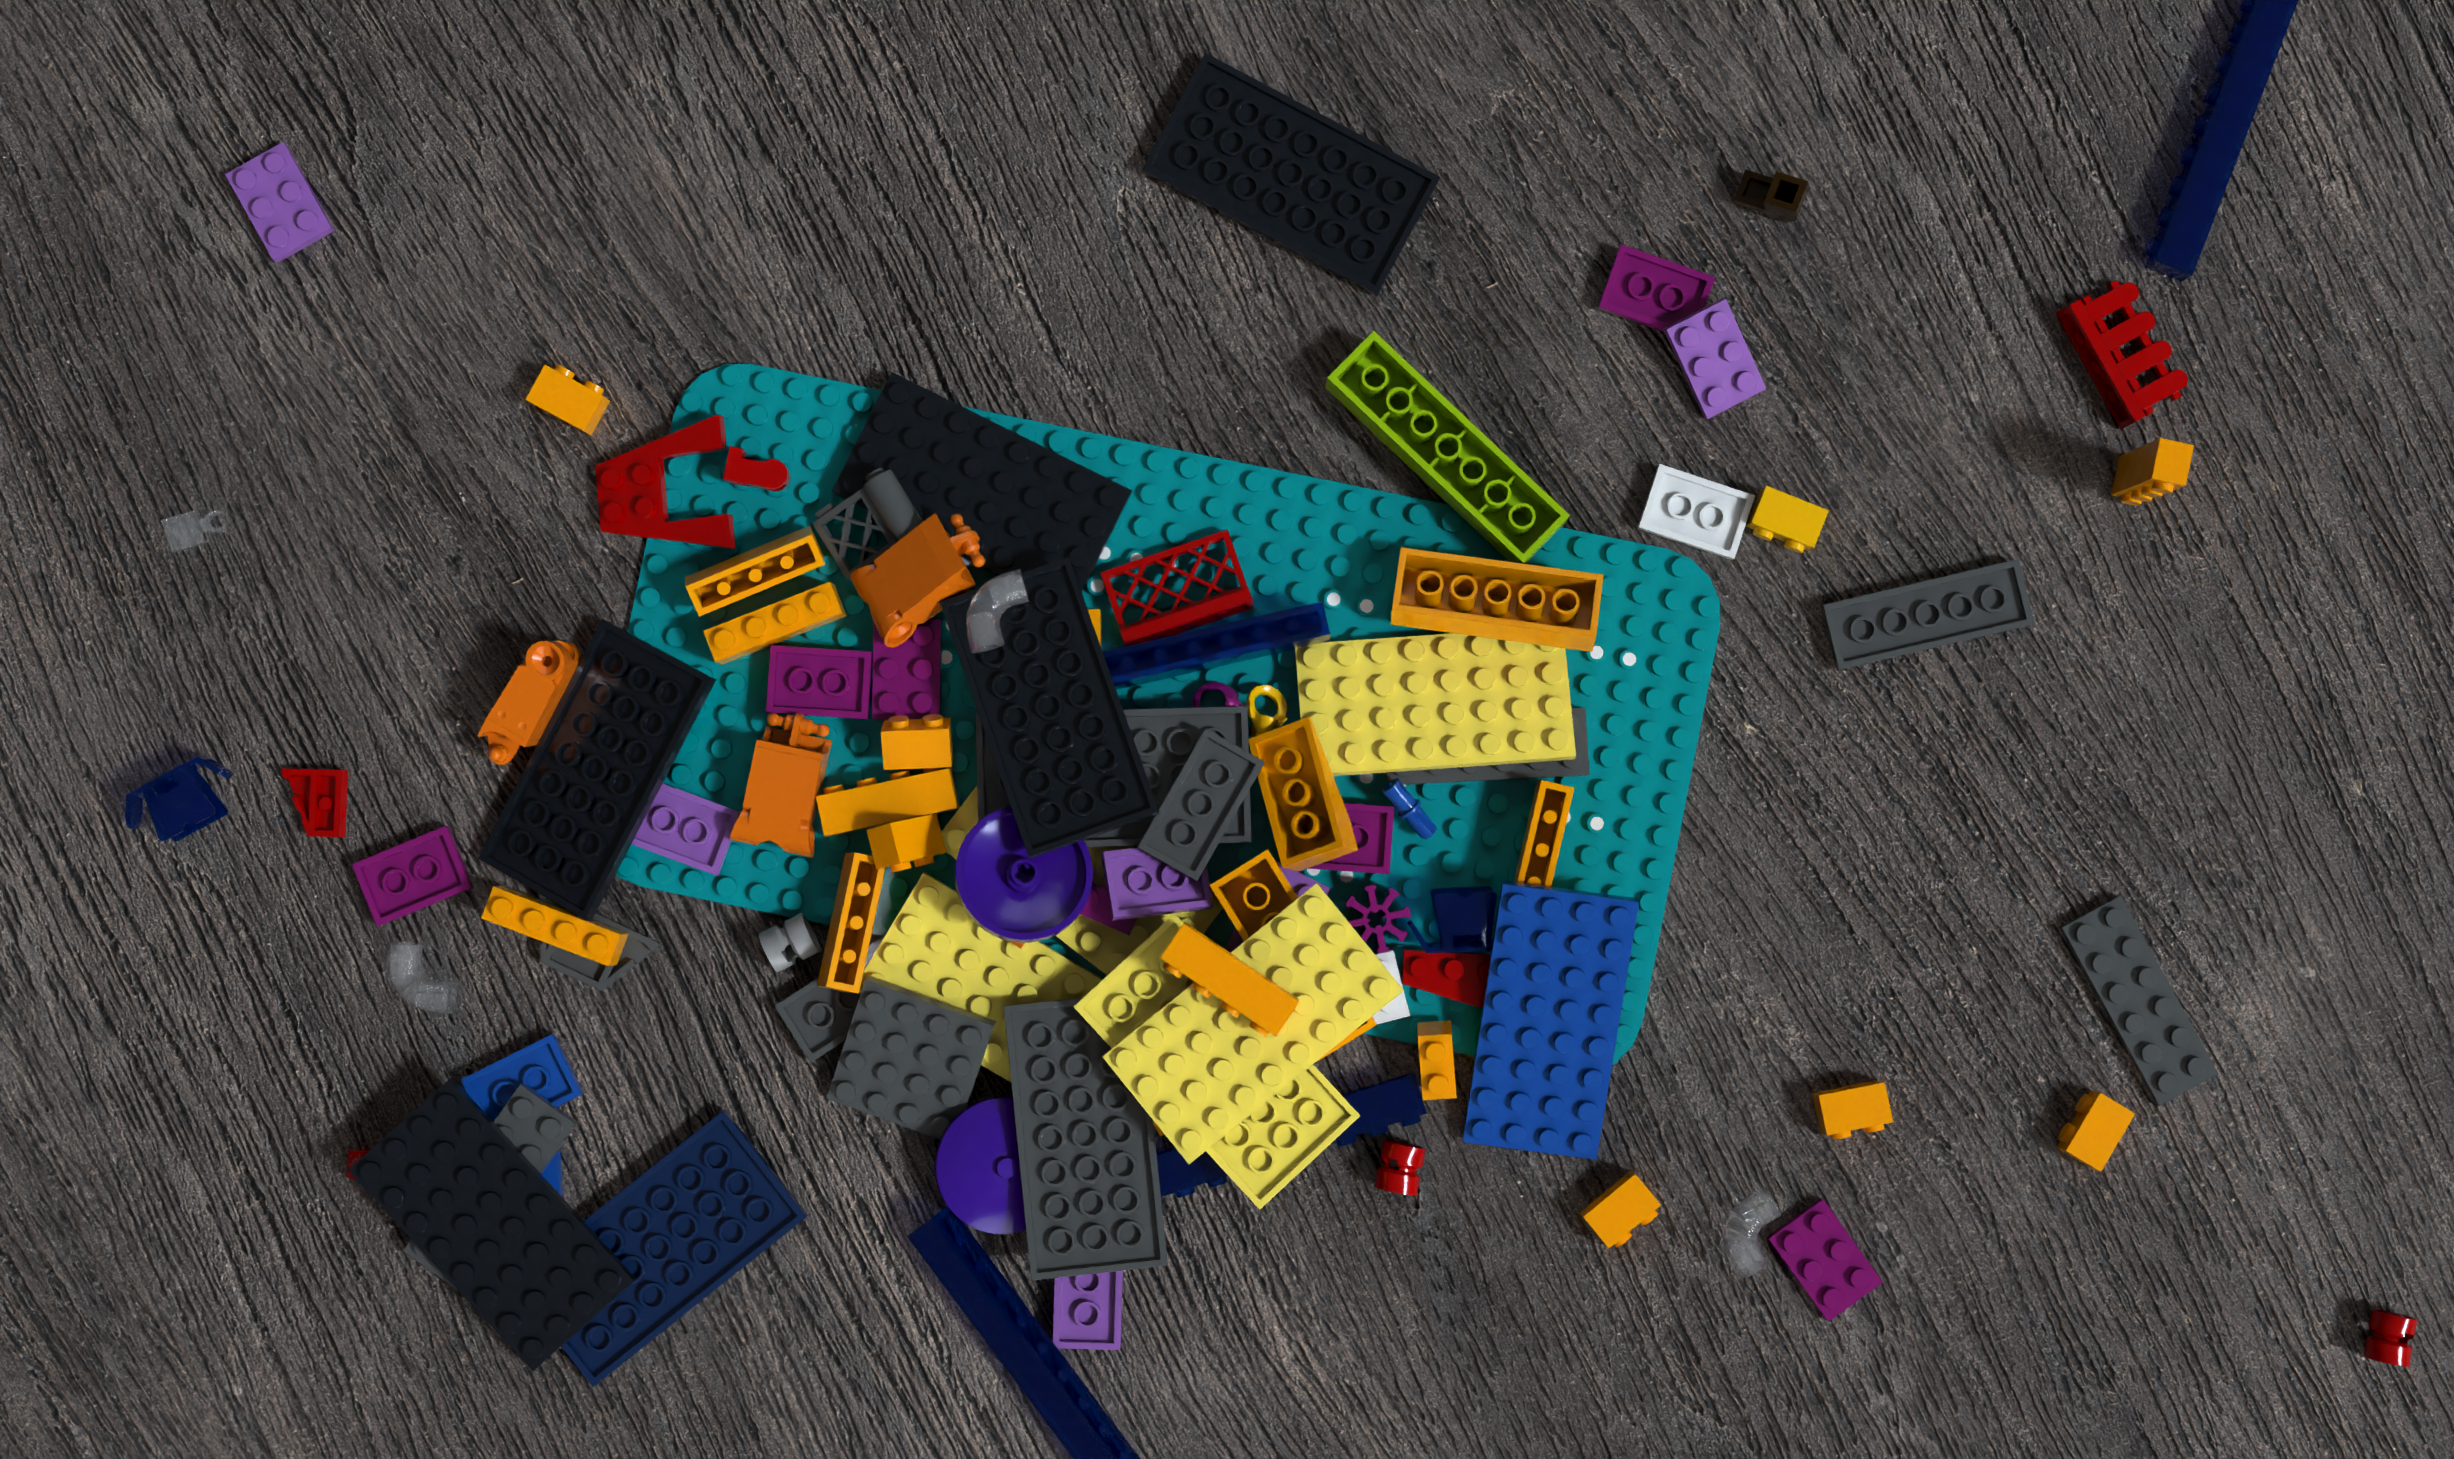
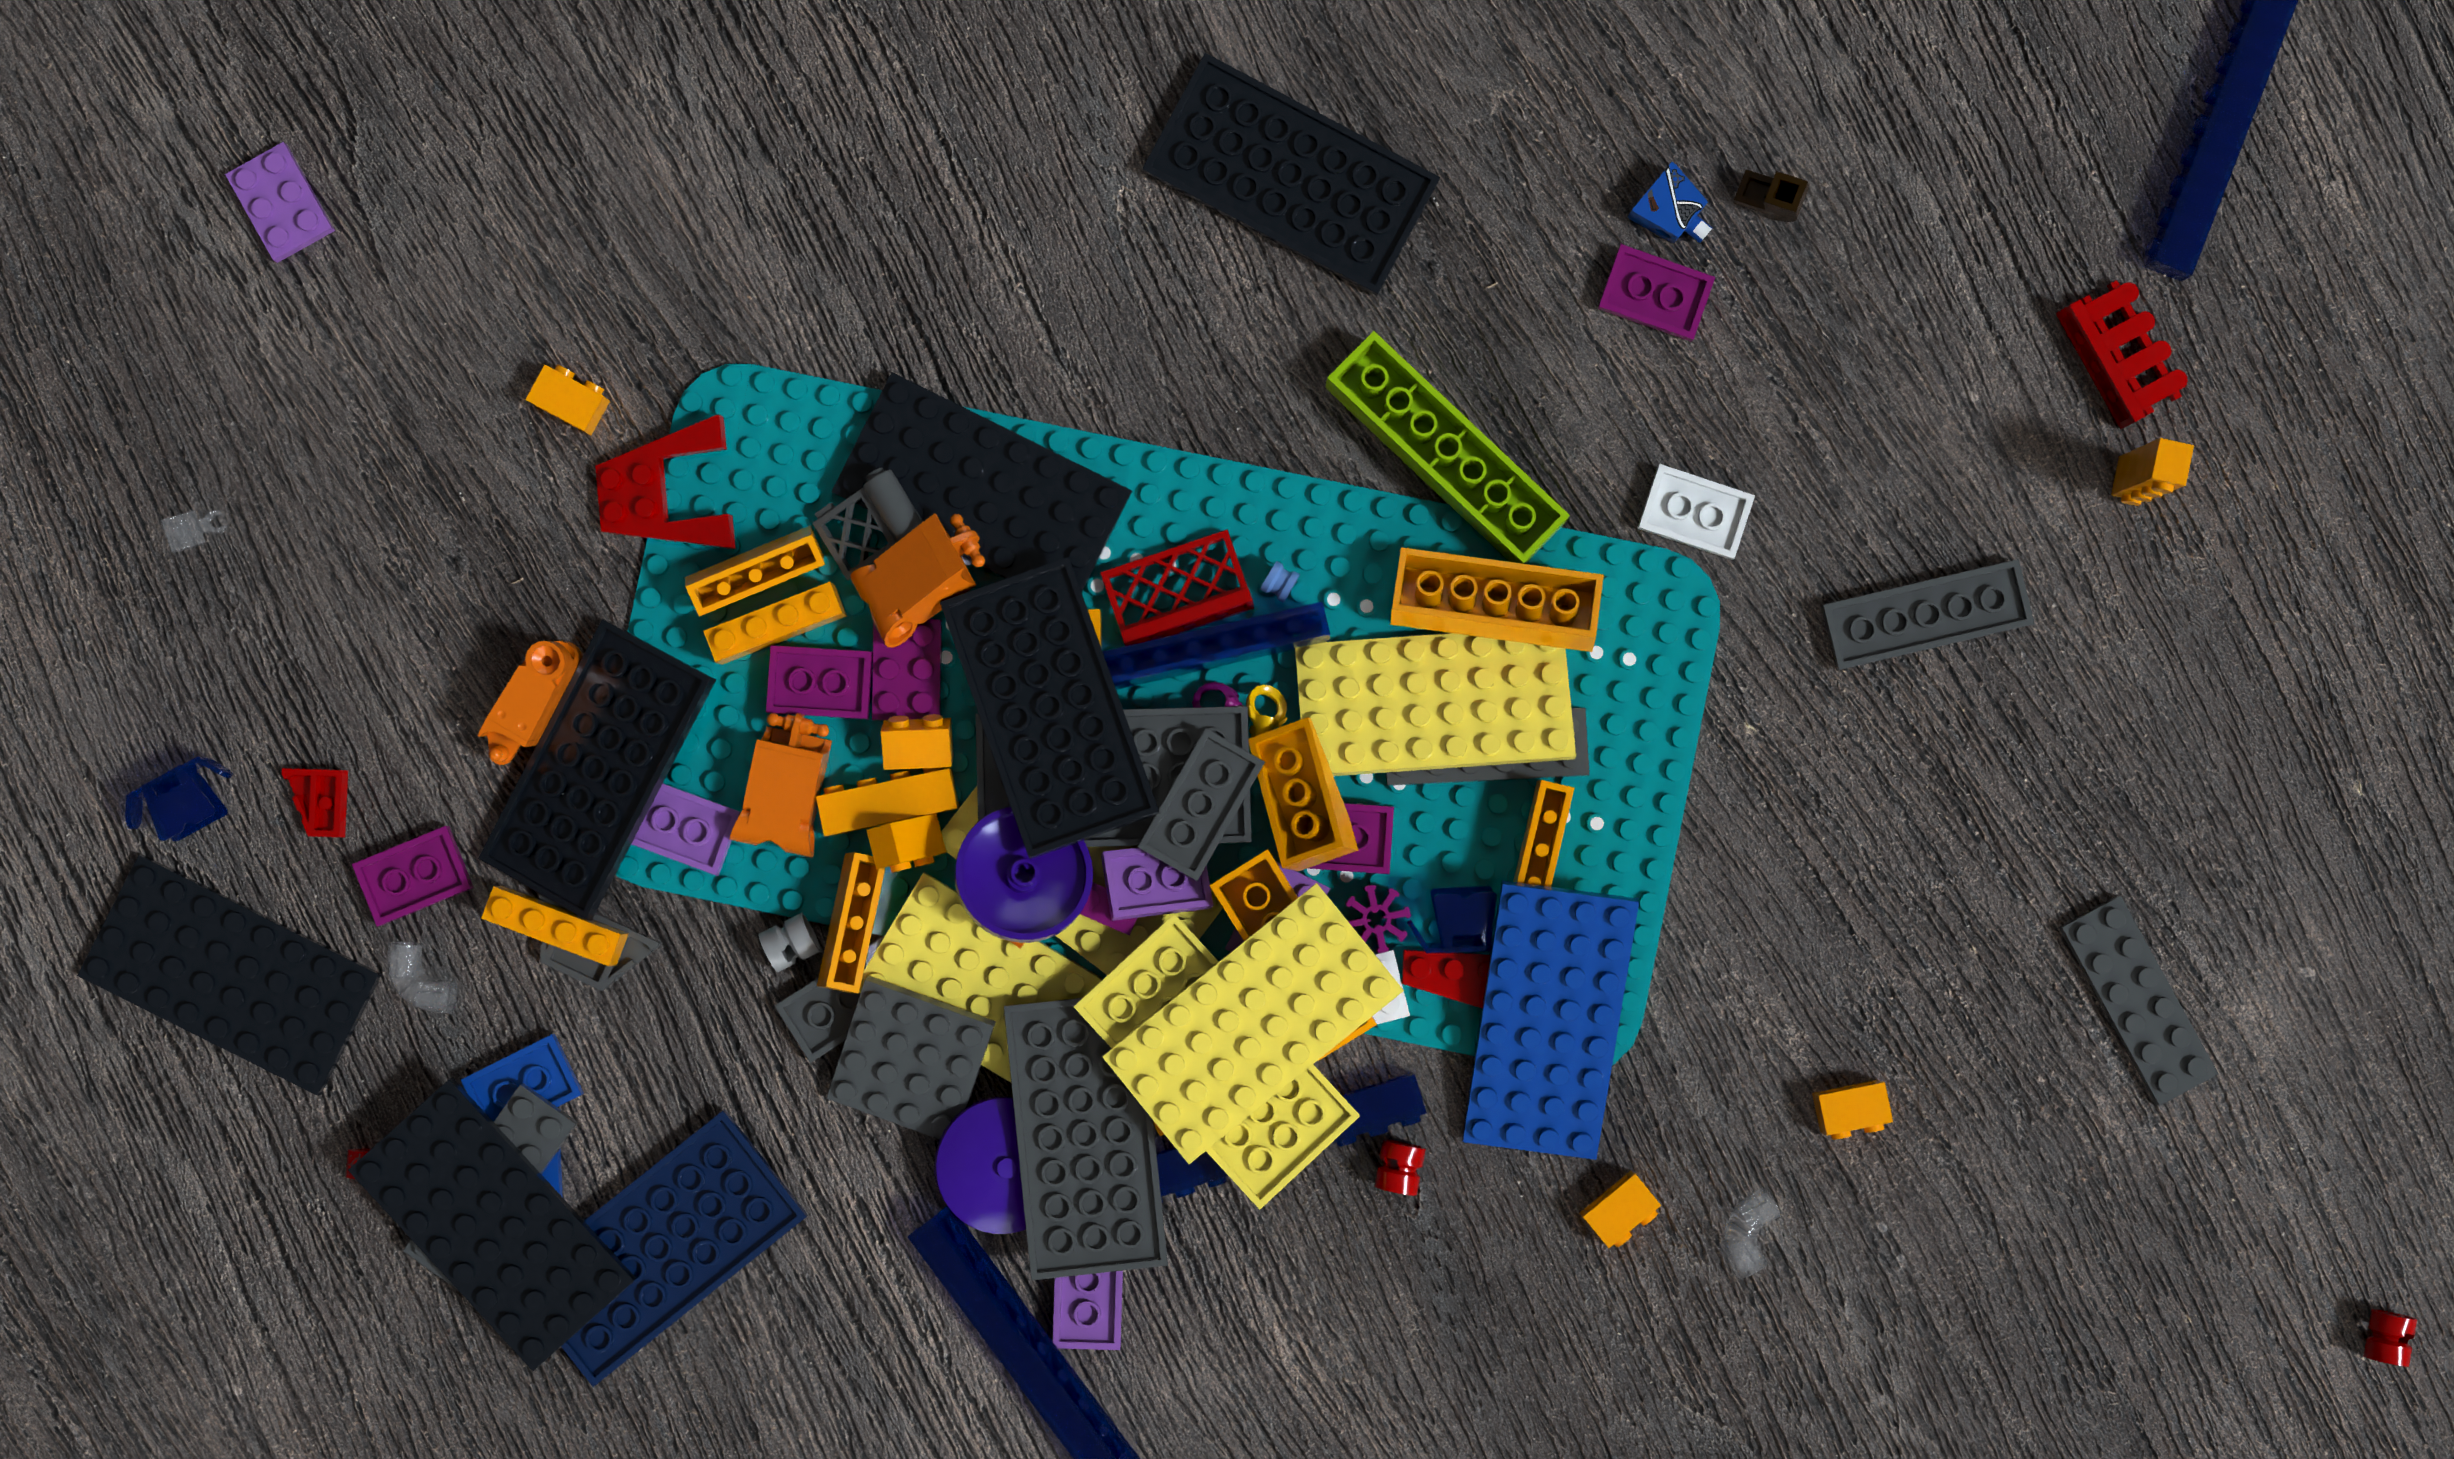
(229, 974): none -> black plate
(765, 475): red leg -> none
(987, 607): clear cylinder -> none
(1229, 979): light orange brick -> none
(1280, 581): none -> medium blue wheel
(1409, 808): blue axle -> none
(1436, 1060): light orange brick -> none
(1672, 207): none -> blue torso
(1714, 358): medium lavender plate -> none
(1786, 519): yellow brick -> none
(1824, 1259): magenta plate -> none
(2094, 1130): light orange brick -> none

